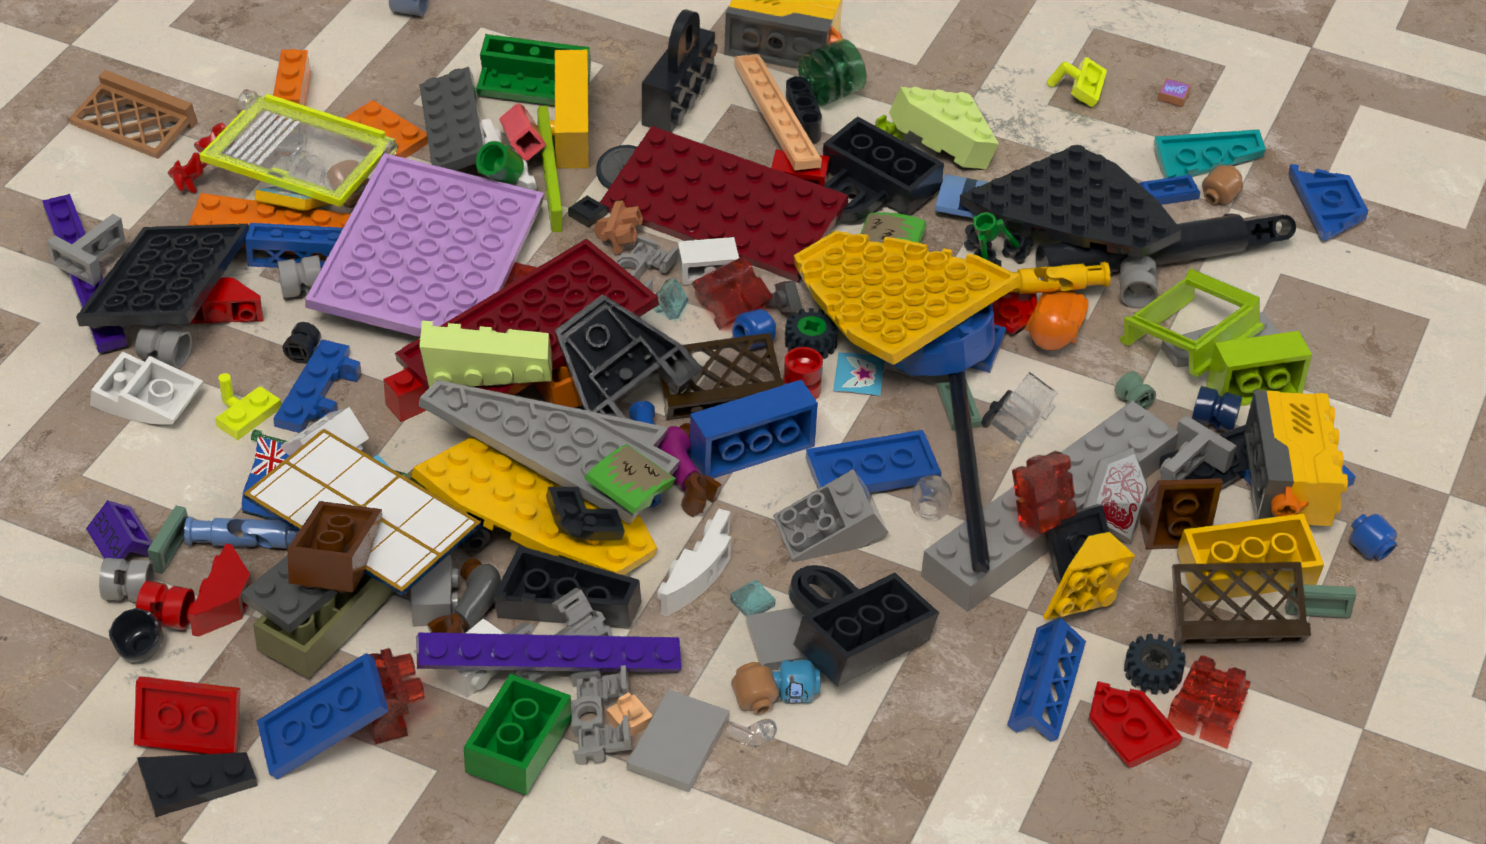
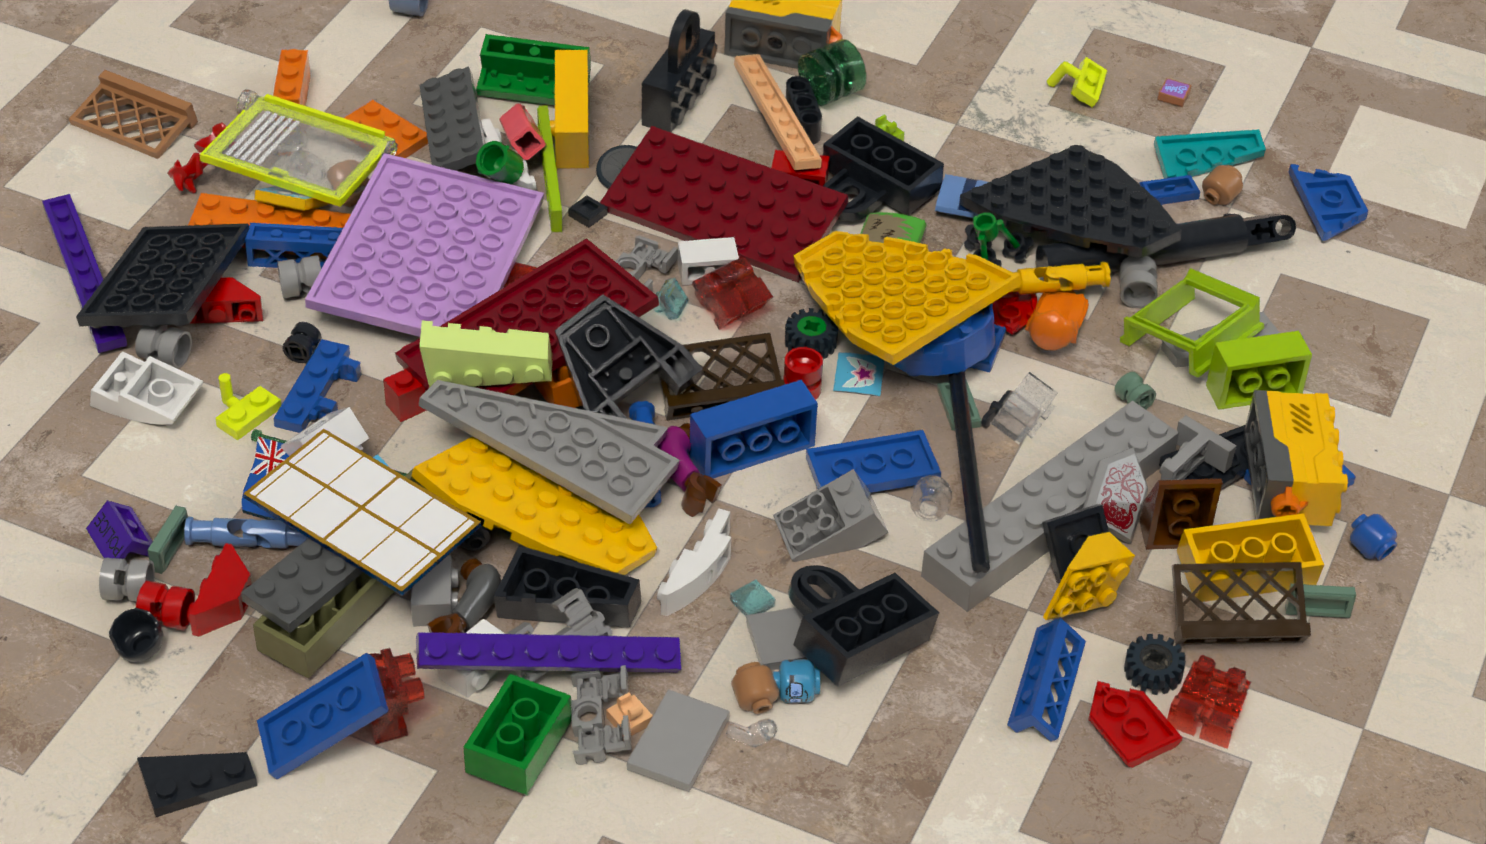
(83, 255): light grey bracket -> none
(186, 716): red plate -> none
(333, 546): reddish brown slope -> none
(582, 523): black plate -> none
(619, 226): nougat hips -> none
(629, 478): slope -> none
(754, 323): blue head -> none
(786, 297): dark grey plate -> none
(946, 123): yellowish green brick -> none
(1044, 491): clear red hips -> none
(1216, 409): dark blue wheel -> none

